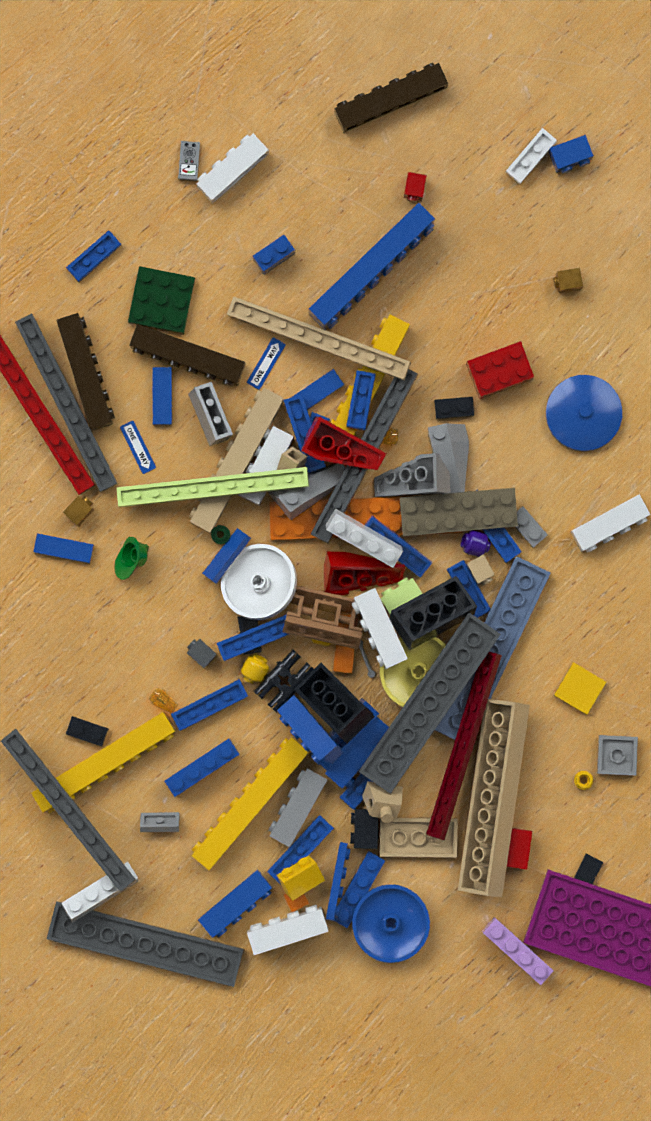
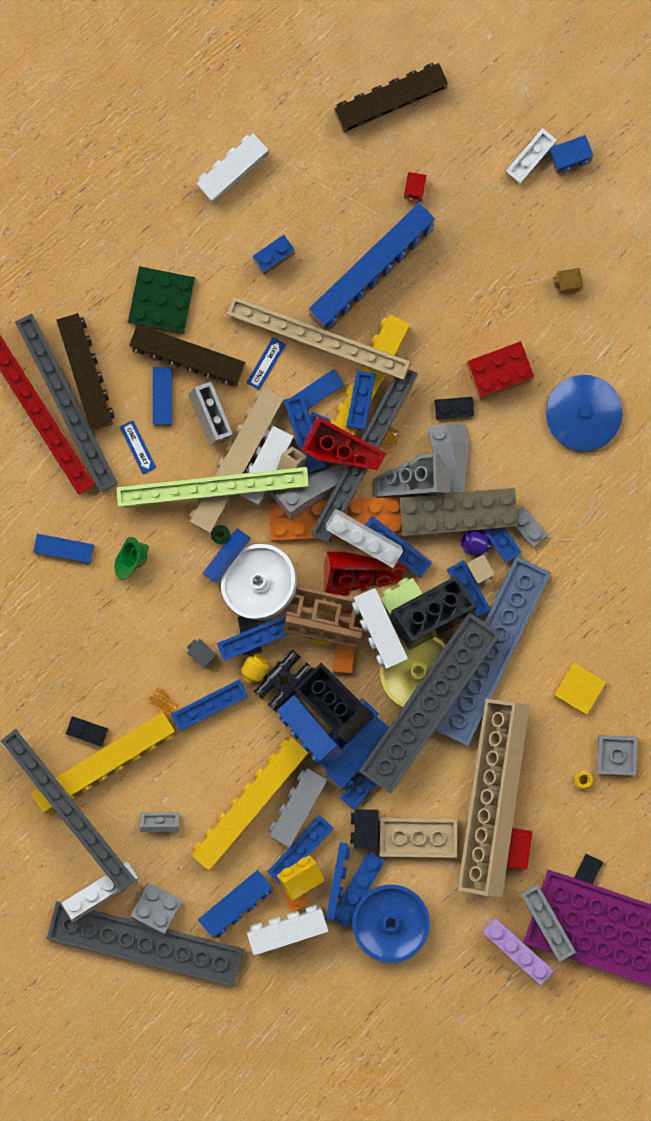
(79, 510): pearl gold brick -> none
(93, 256): blue tile -> none
(156, 908): none -> light grey plate
(189, 160): light grey tile -> none
(202, 767): blue brick -> none
(371, 673): light grey hinge -> none
(382, 803): tan torso -> none
(463, 746): dark red plate -> none
(548, 922): none -> light grey plate
(613, 521): white brick -> none

